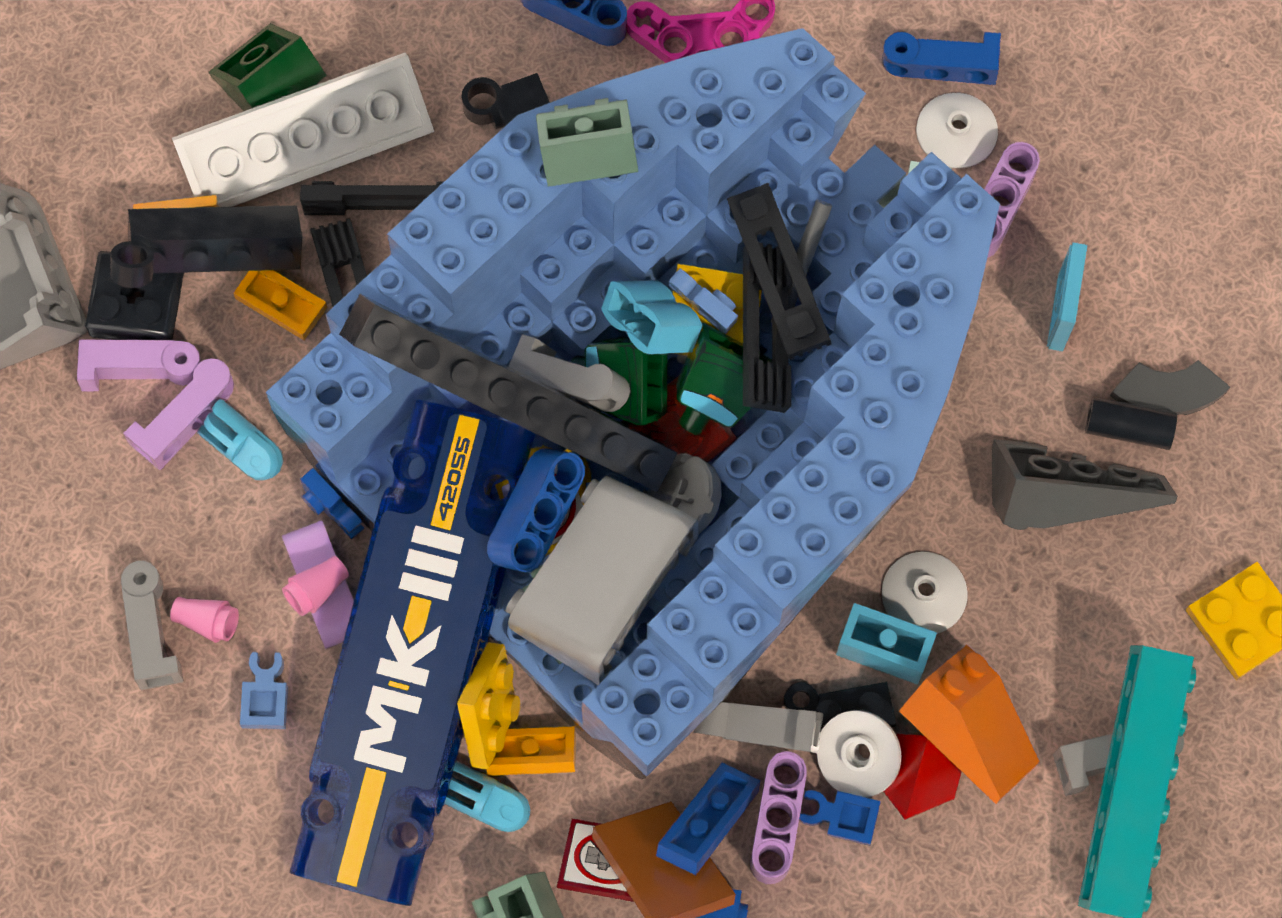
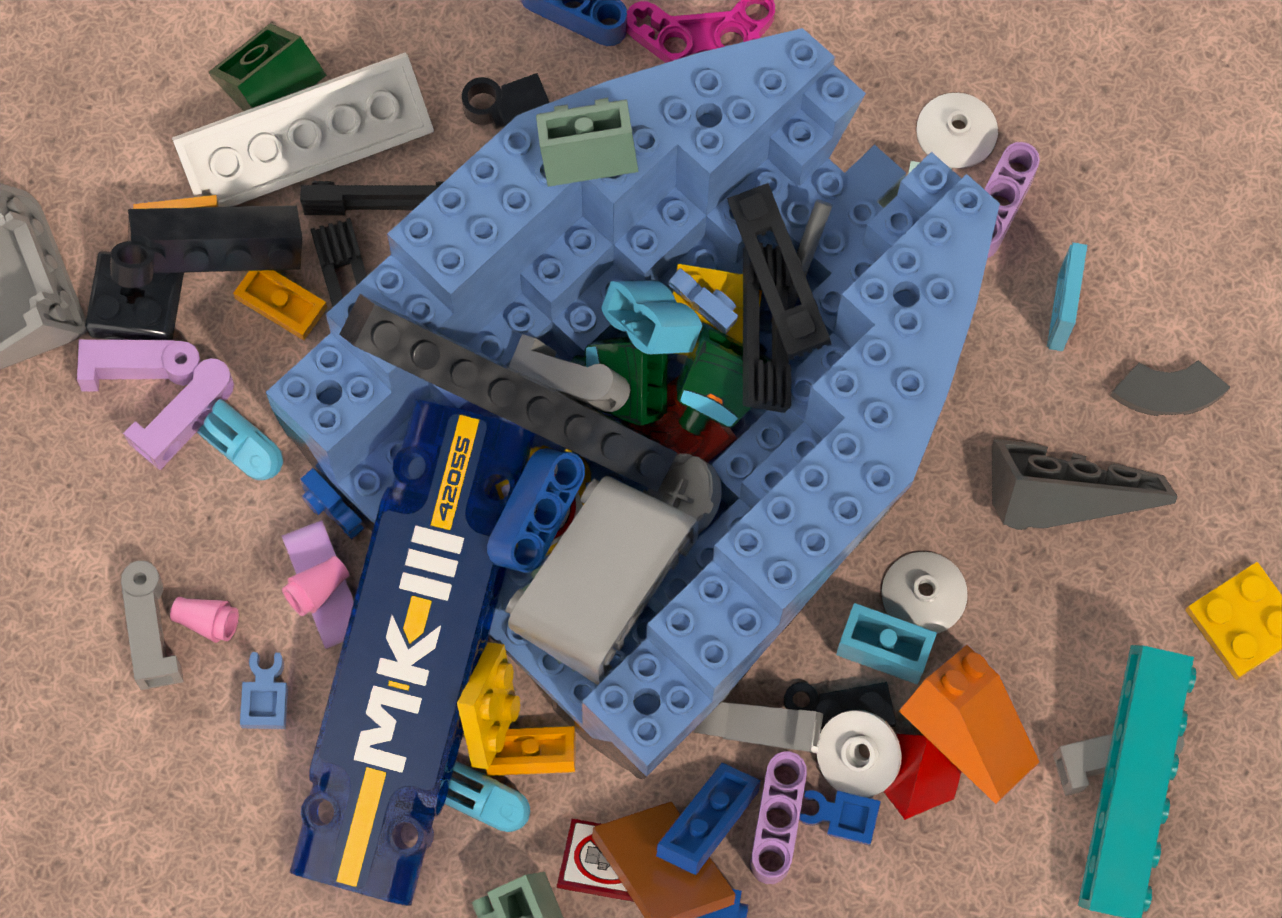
(943, 59): blue leg -> none
(1131, 423): black piece -> none

